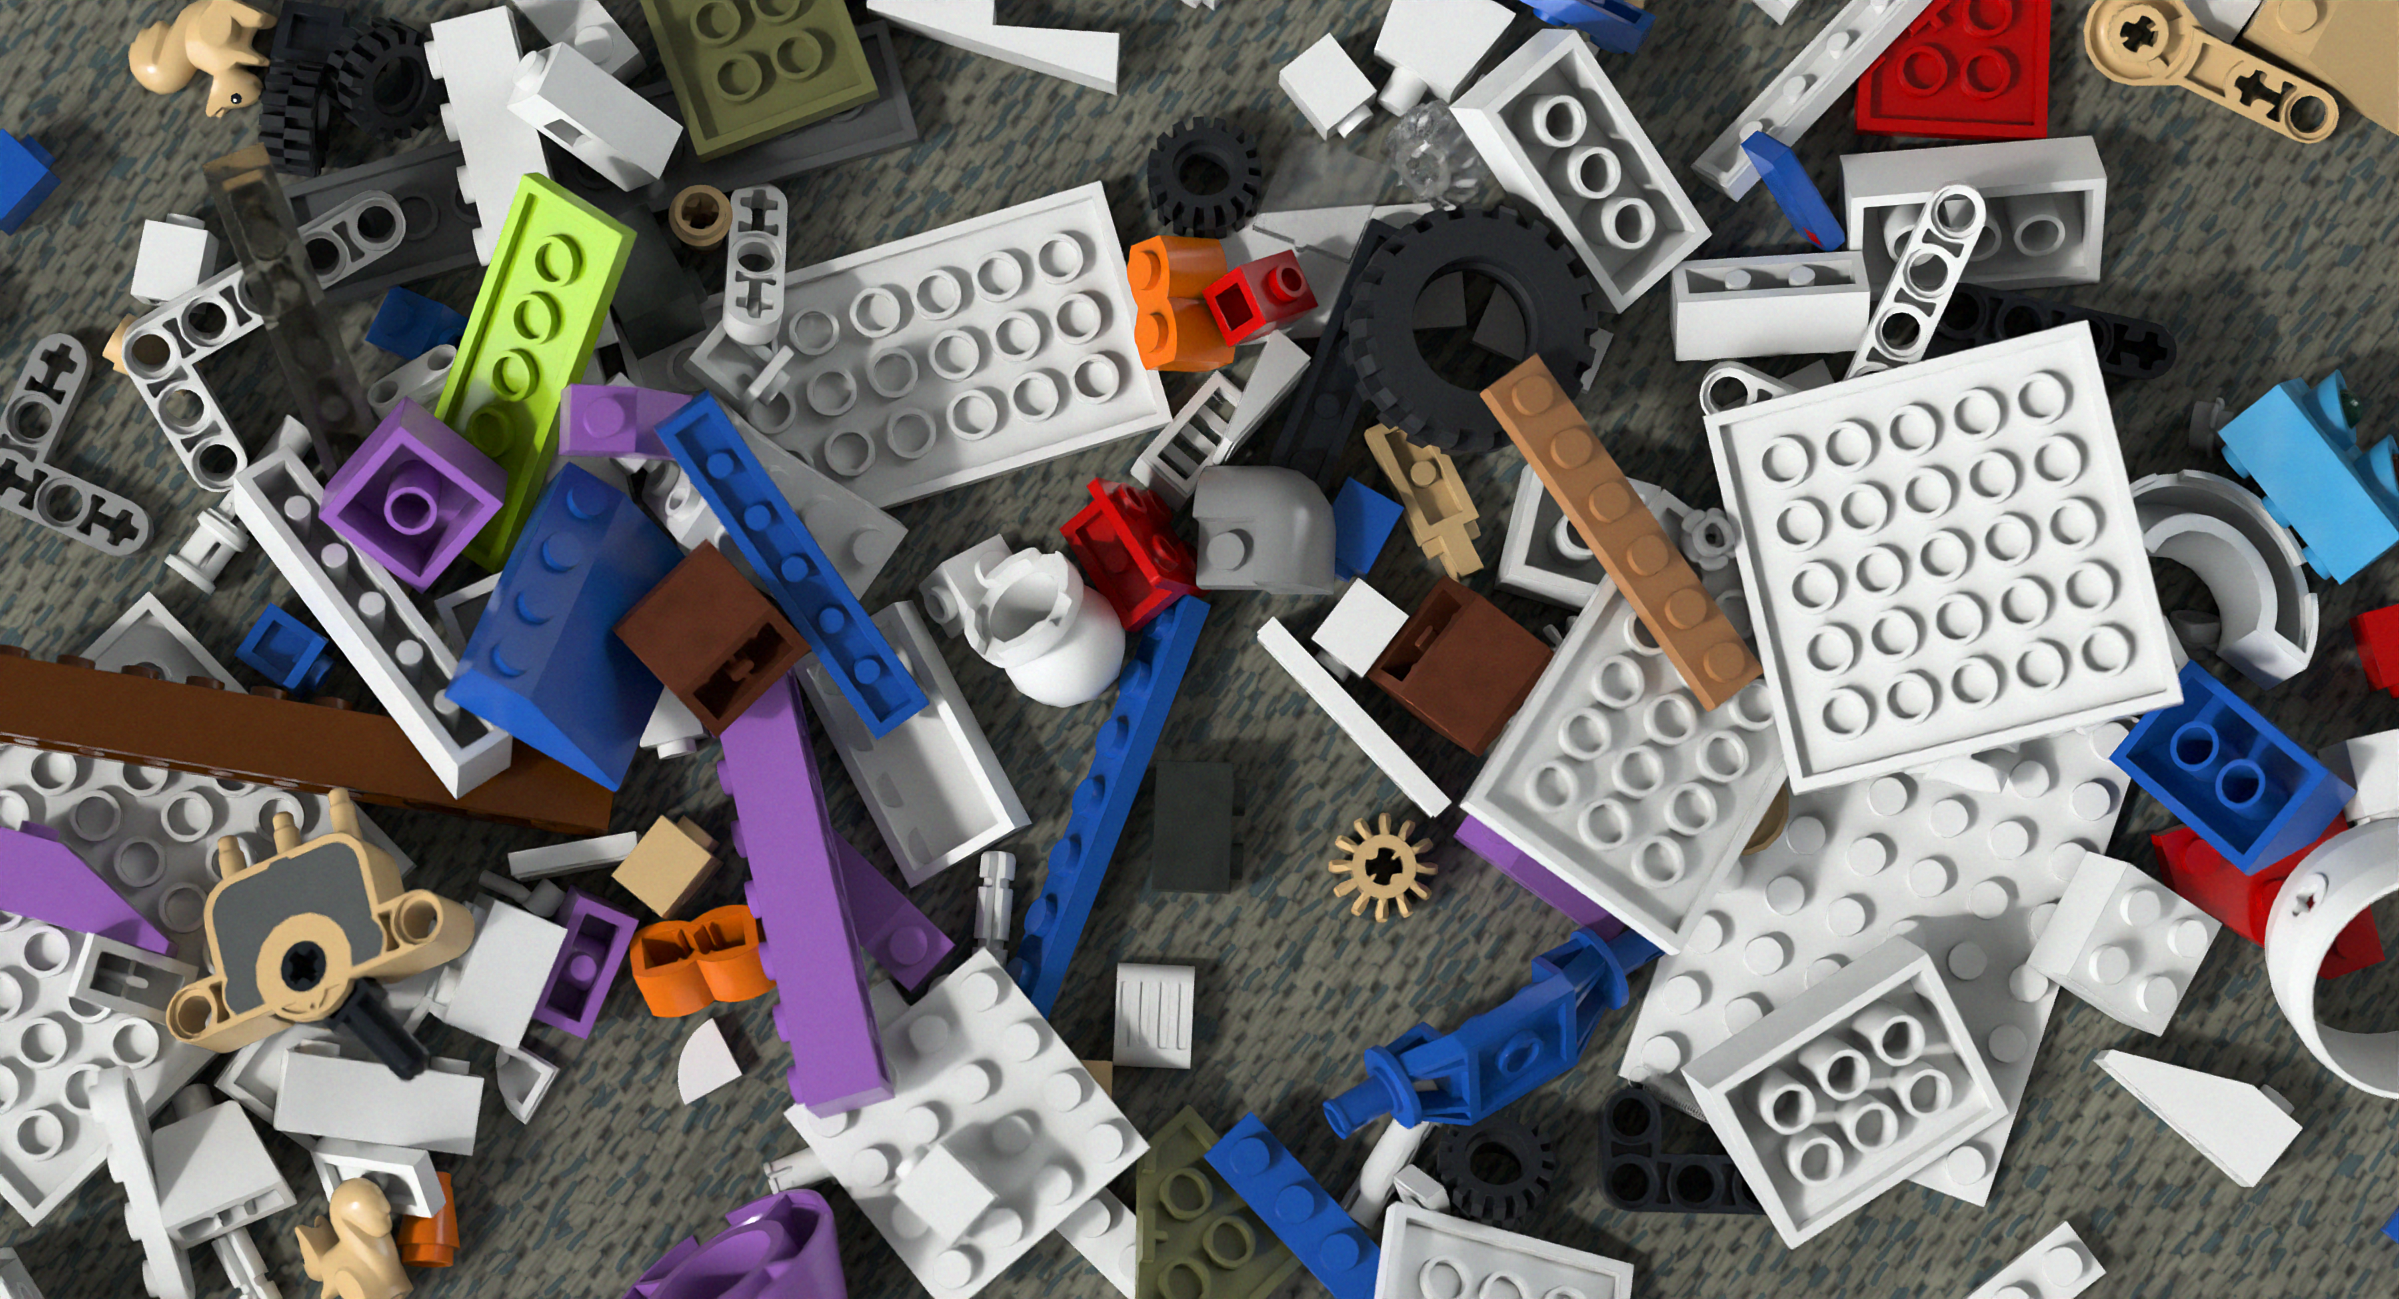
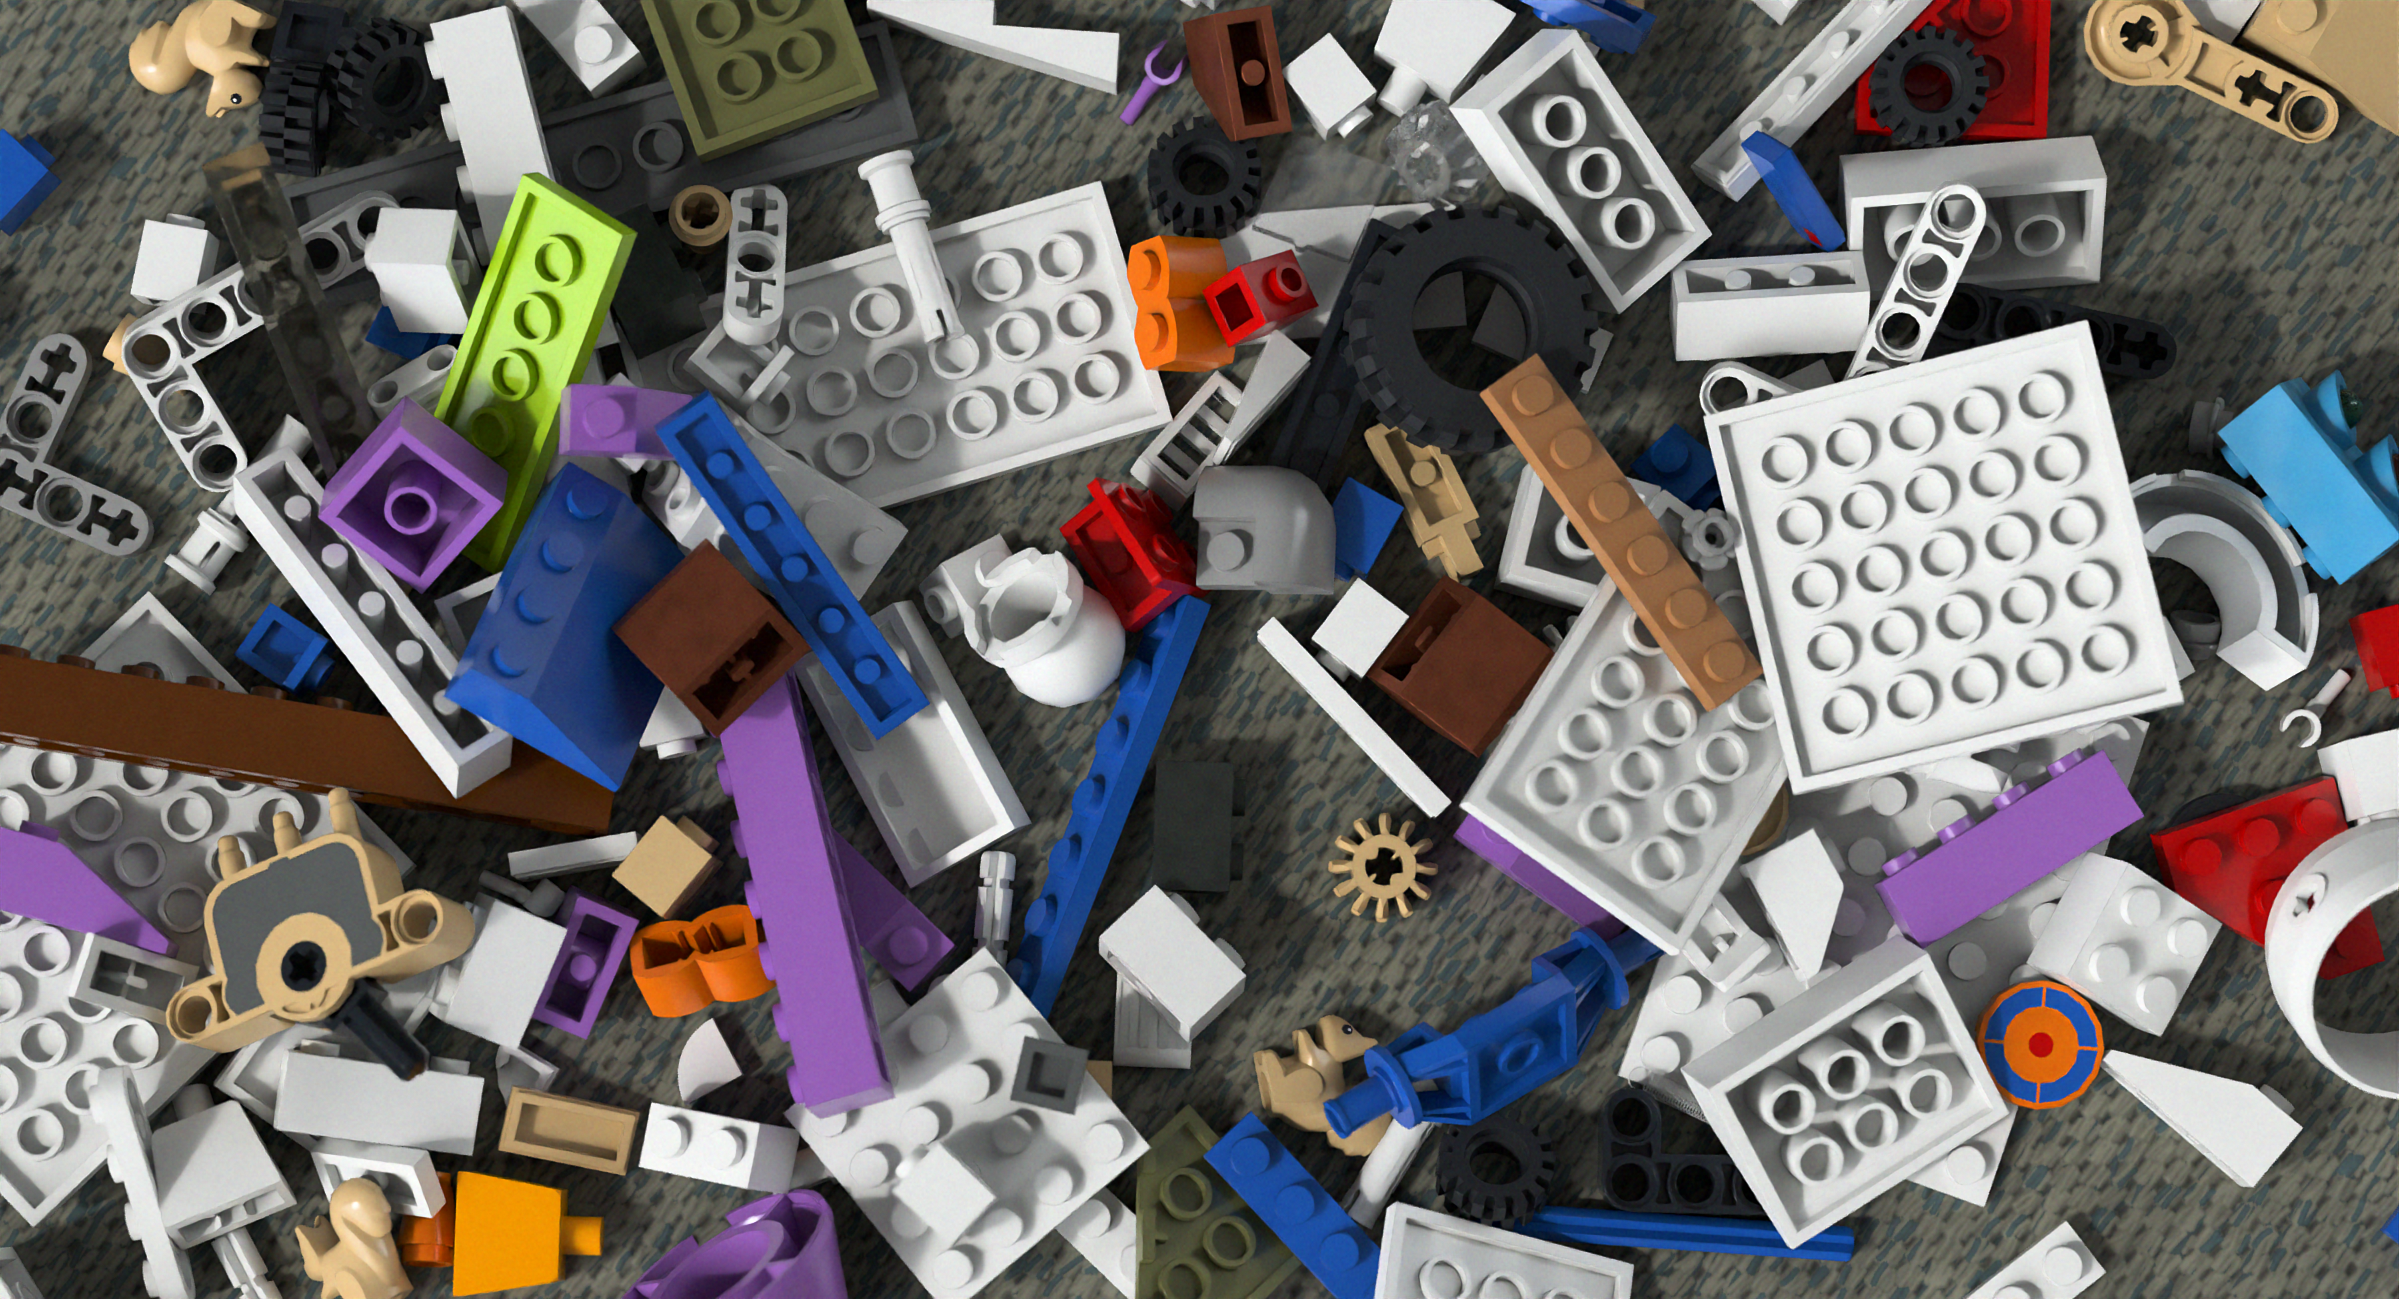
(424, 269): none -> white brick
(516, 1234): none -> light orange torso
(568, 1130): none -> tan tile
(593, 116): white brick -> none
(719, 1148): none -> white brick
(904, 219): none -> white pin
(1049, 1075): none -> dark grey plate
(1152, 82): none -> medium lavender hand
(1173, 962): none -> white brick
(1239, 71): none -> copper slope
(1299, 1084): none -> tan animal
(1421, 1190): white tile -> none
(1679, 1233): none -> blue axle
(1682, 469): none -> blue bracket
(1724, 946): none -> white bracket
(1798, 897): none -> white slope
(1955, 60): none -> black tyre
(2008, 849): none -> medium lavender brick
(2039, 1044): none -> tile
(2232, 773): blue slope -> none
(2317, 707): none -> white hand

